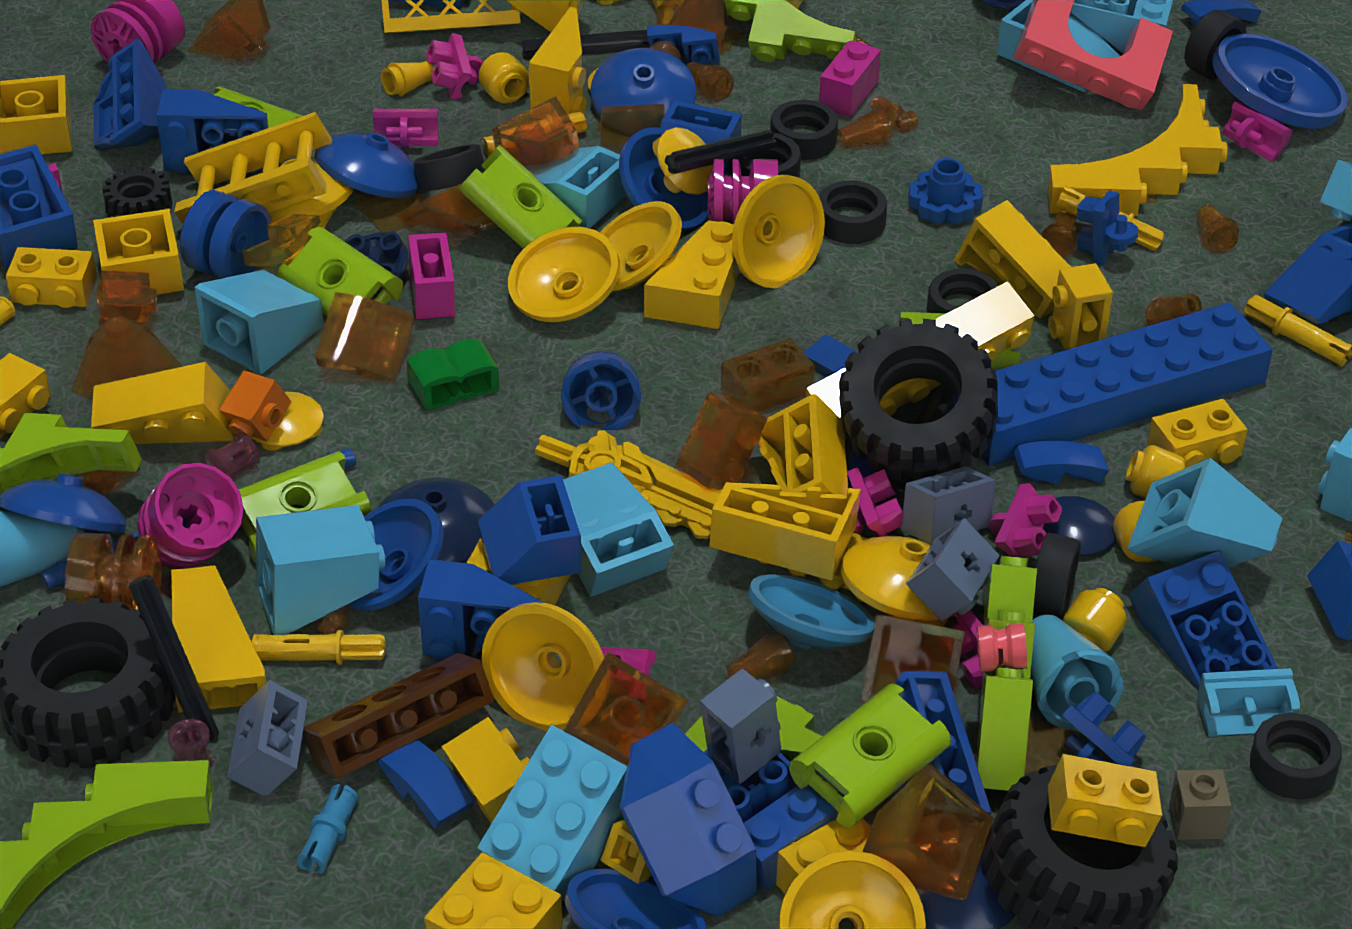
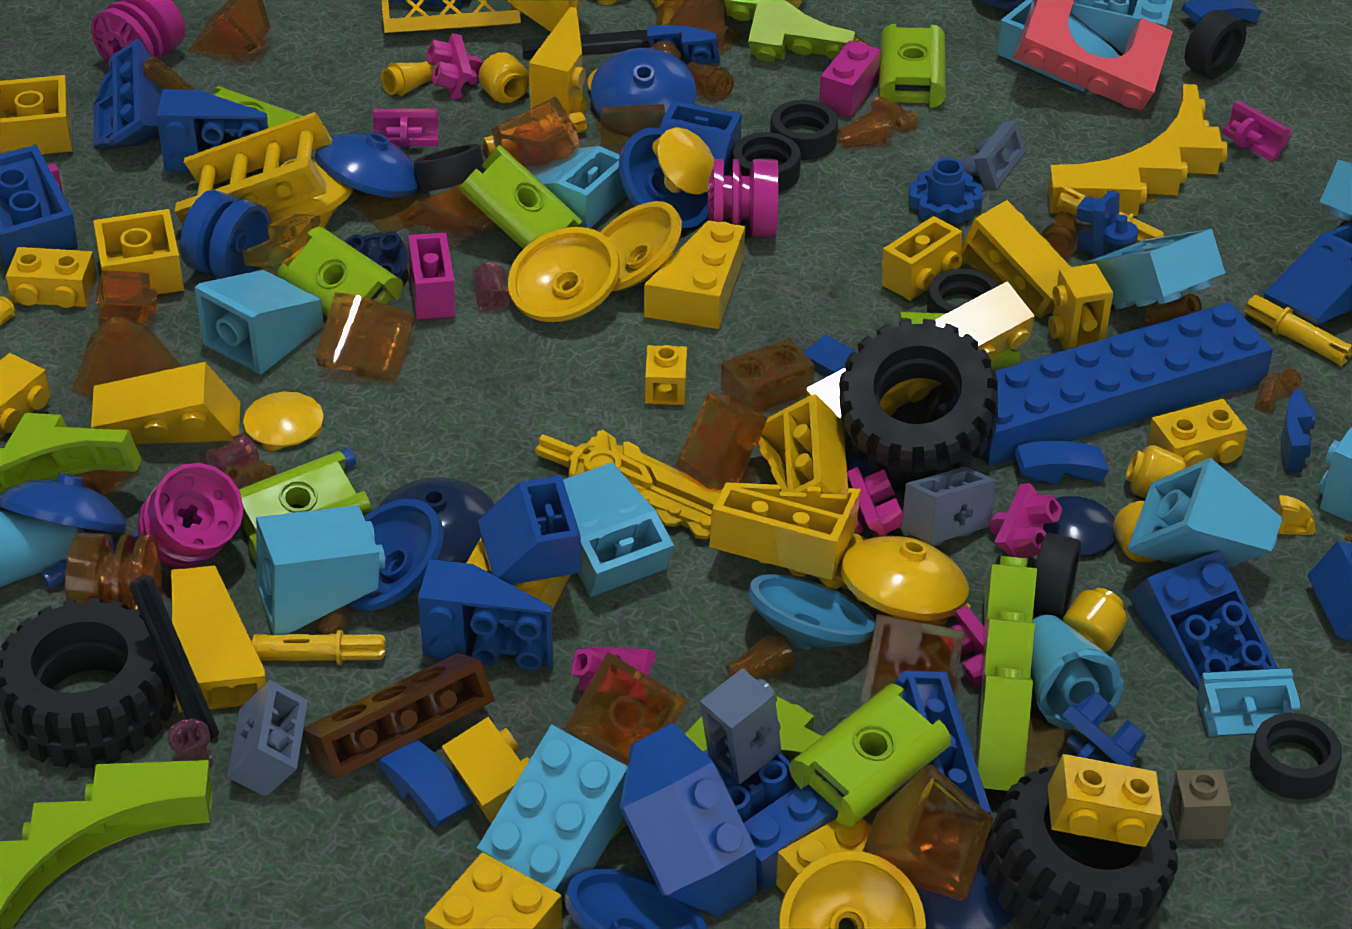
(150, 185): black tyre -> none
(163, 75): none -> clear orange axle
(249, 473): none -> clear orange arm
(255, 406): orange brick -> none
(328, 828): dark azure pin -> none
(452, 373): green brick -> none
(491, 291): none -> clear pink bush
(523, 664): yellow dish -> none
(600, 380): blue cylinder -> none
(624, 855): yellow piece -> none
(666, 375): none -> yellow brick
(725, 149): black axle -> none
(778, 231): yellow dish -> none
(853, 194): black tyre -> none
(913, 65): none -> lime piece
(920, 257): none -> yellow brick
(953, 571): sand blue brick -> none
(996, 155): none -> sand blue tile
(1001, 647): coral wheel -> none
(1161, 268): none -> medium azure brick
(1217, 228): clear orange cone -> none
(1275, 387): none -> clear orange arm
(1280, 81): blue dish -> none
(1295, 432): none -> blue slope
(1296, 516): none -> yellow tile

